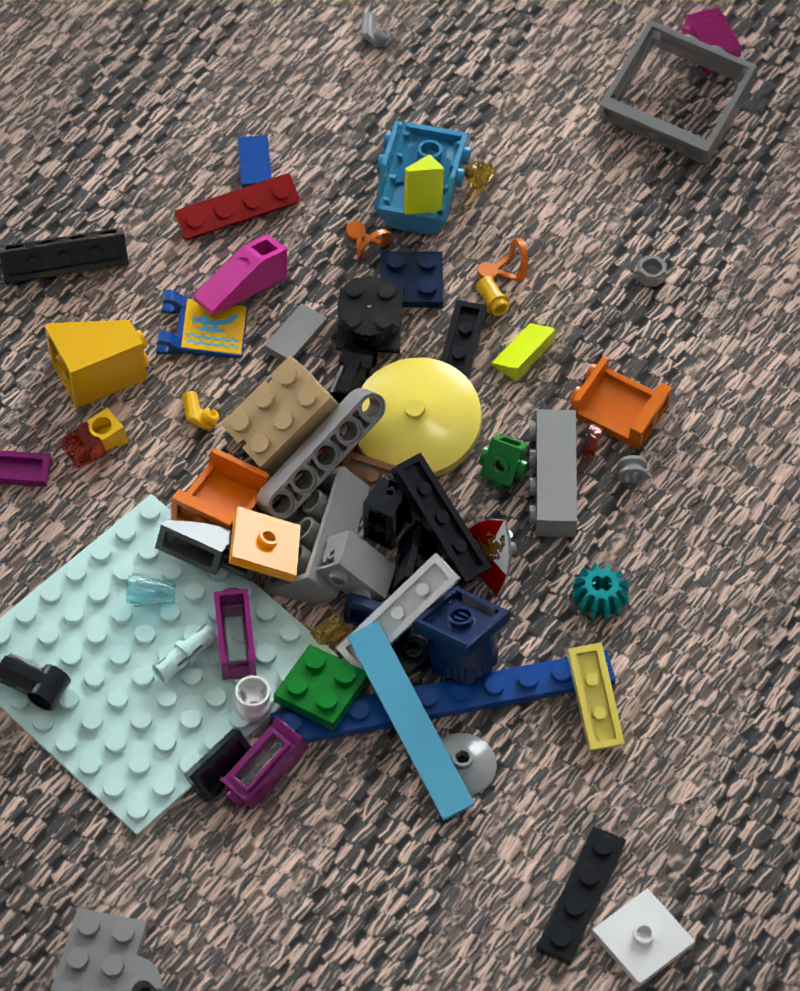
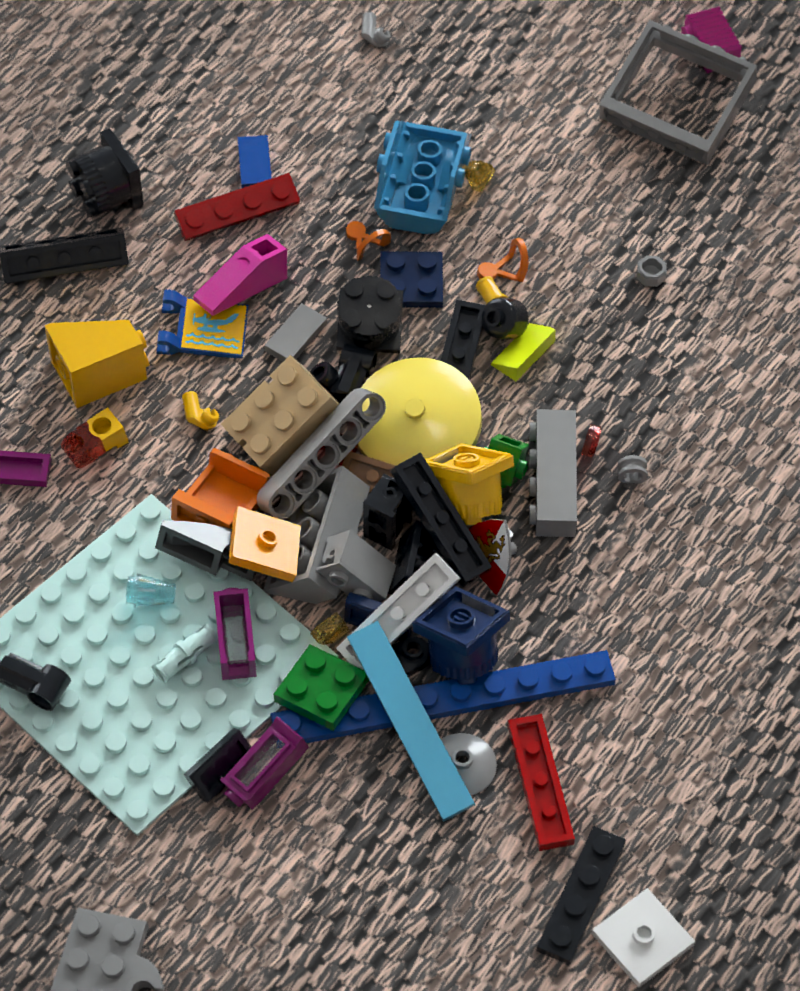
(106, 177): none -> black piece
(253, 690): white wheel -> none
(325, 374): none -> black tile
(423, 186): neon yellow slope -> none
(472, 479): none -> yellow piece
(505, 318): none -> black head
(540, 782): none -> red plate
(595, 697): light yellow plate -> none
(600, 591): teal gear -> none
(619, 404): orange panel -> none

